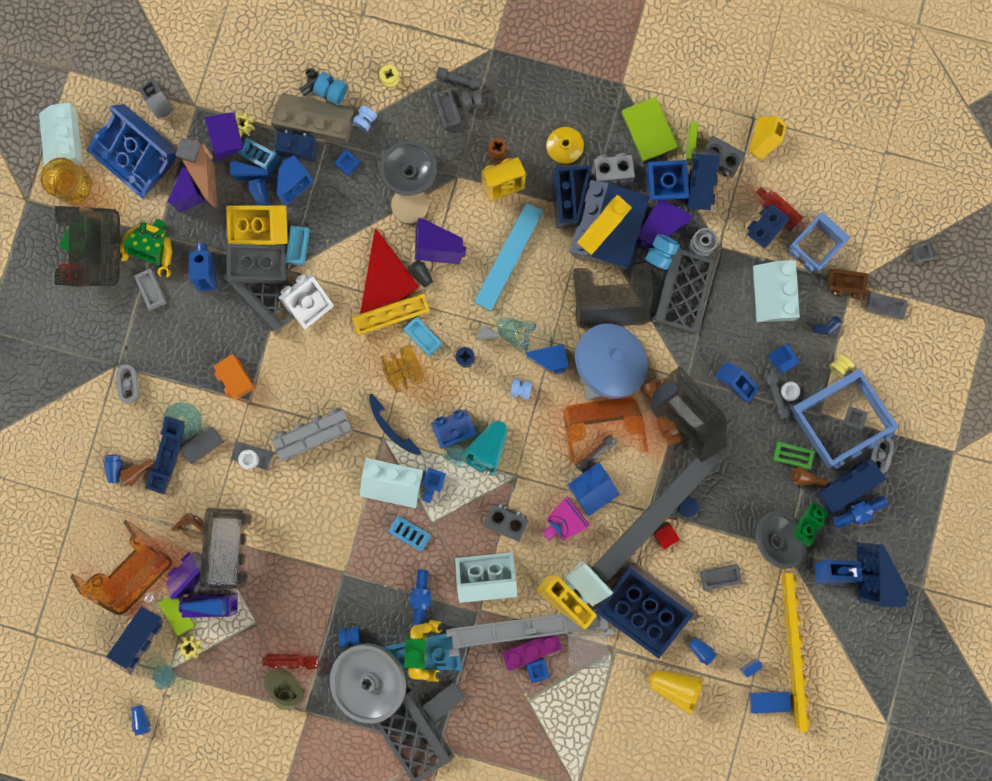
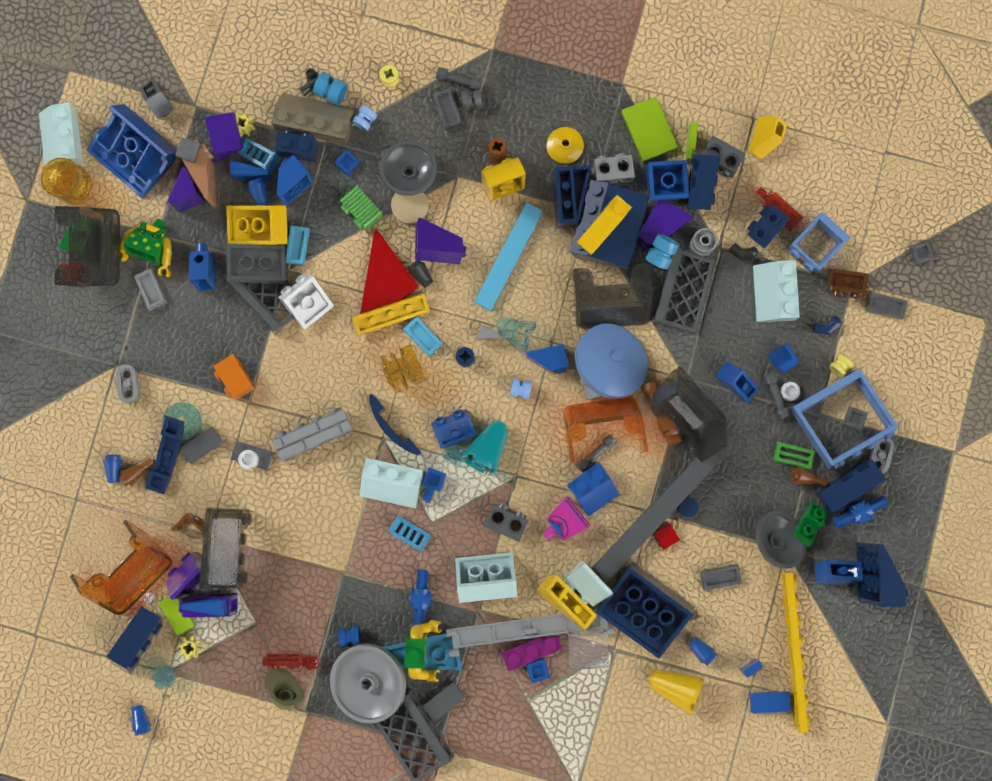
(361, 208): none -> bright green brick
(744, 254): none -> pearl dark grey arm

